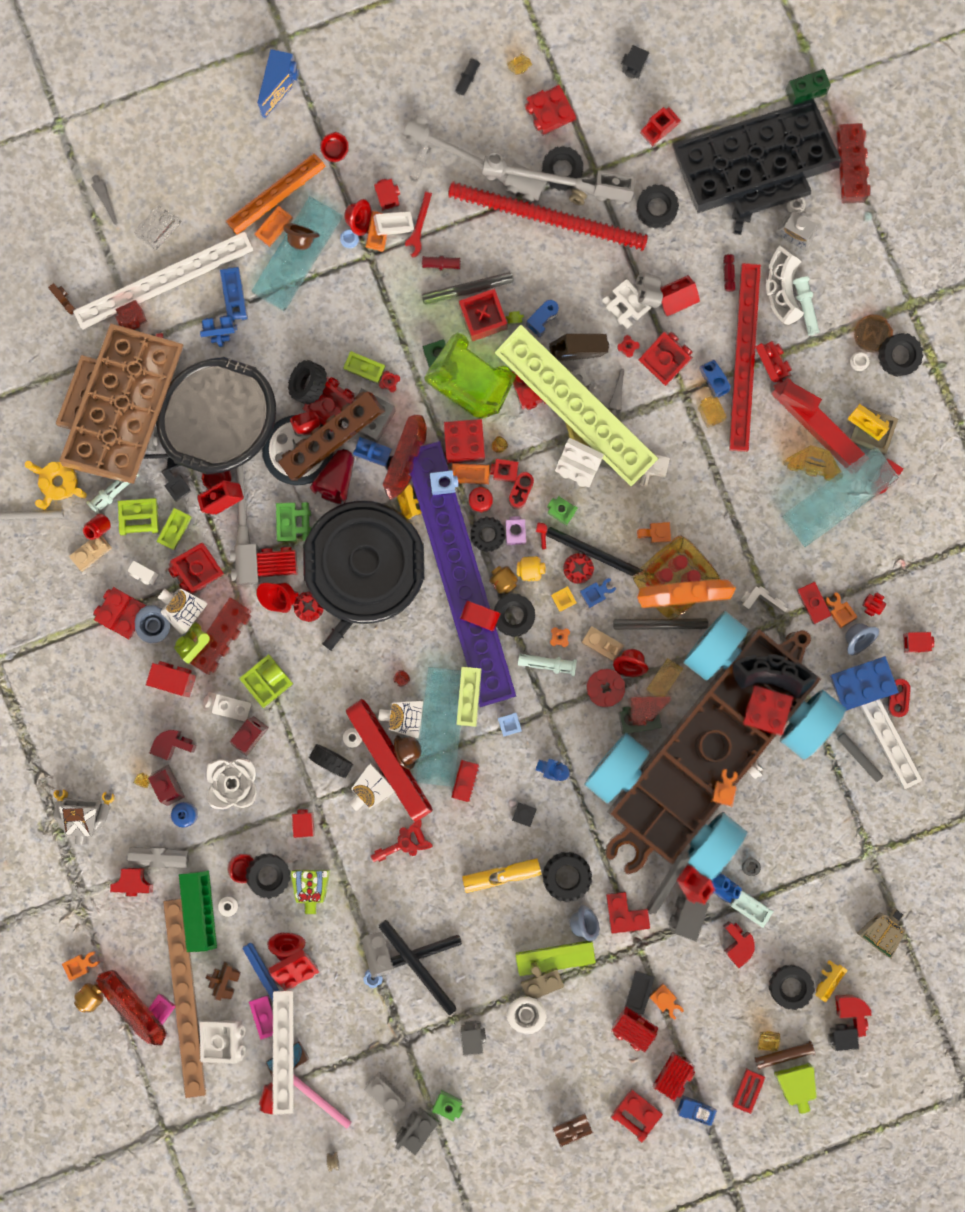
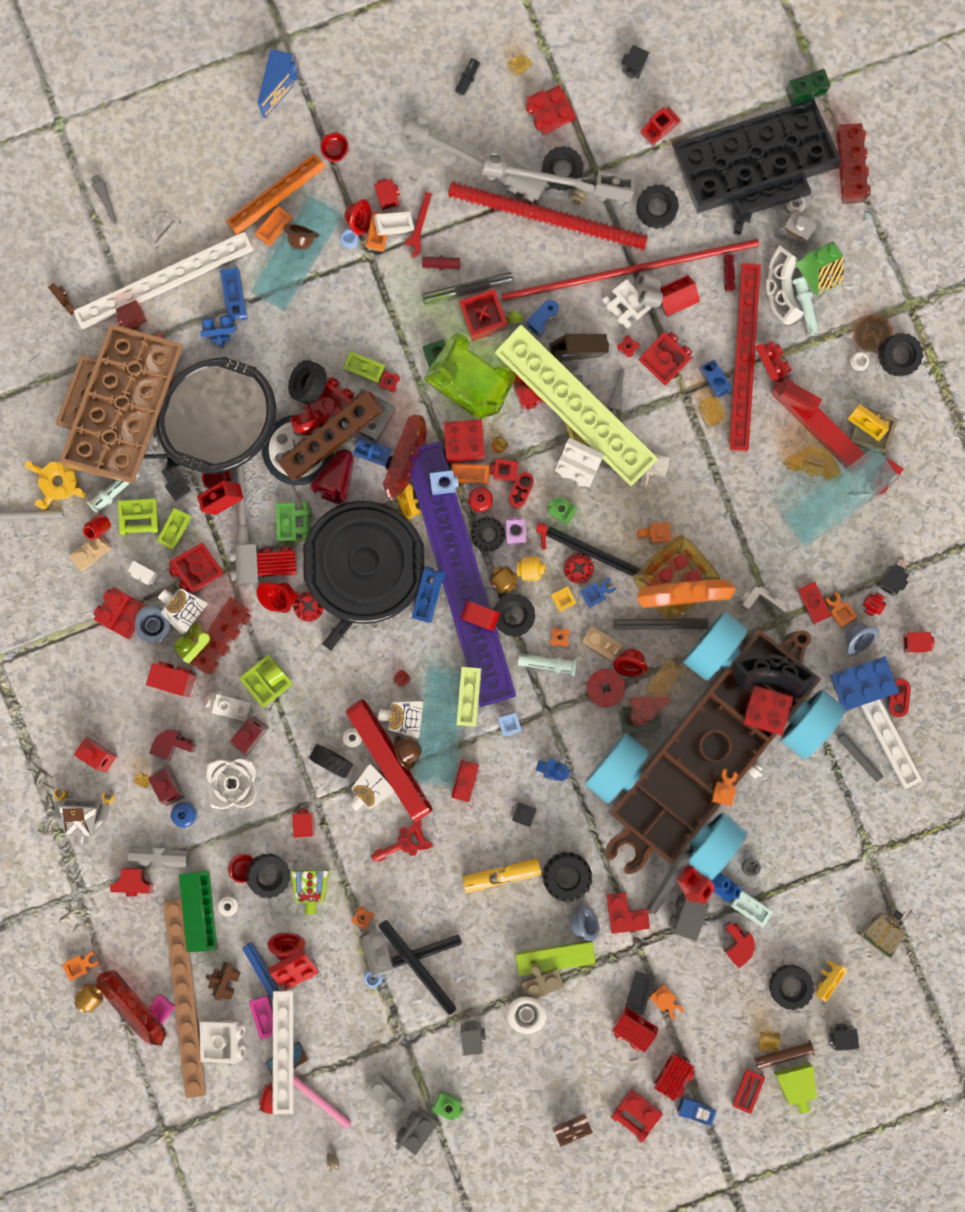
(94, 754): none -> red torso
(357, 918): none -> orange plate
(428, 594): none -> blue plate
(630, 269): none -> red piece
(823, 268): none -> bright green slope
(853, 1006): red brick -> none
(893, 580): none -> black brick

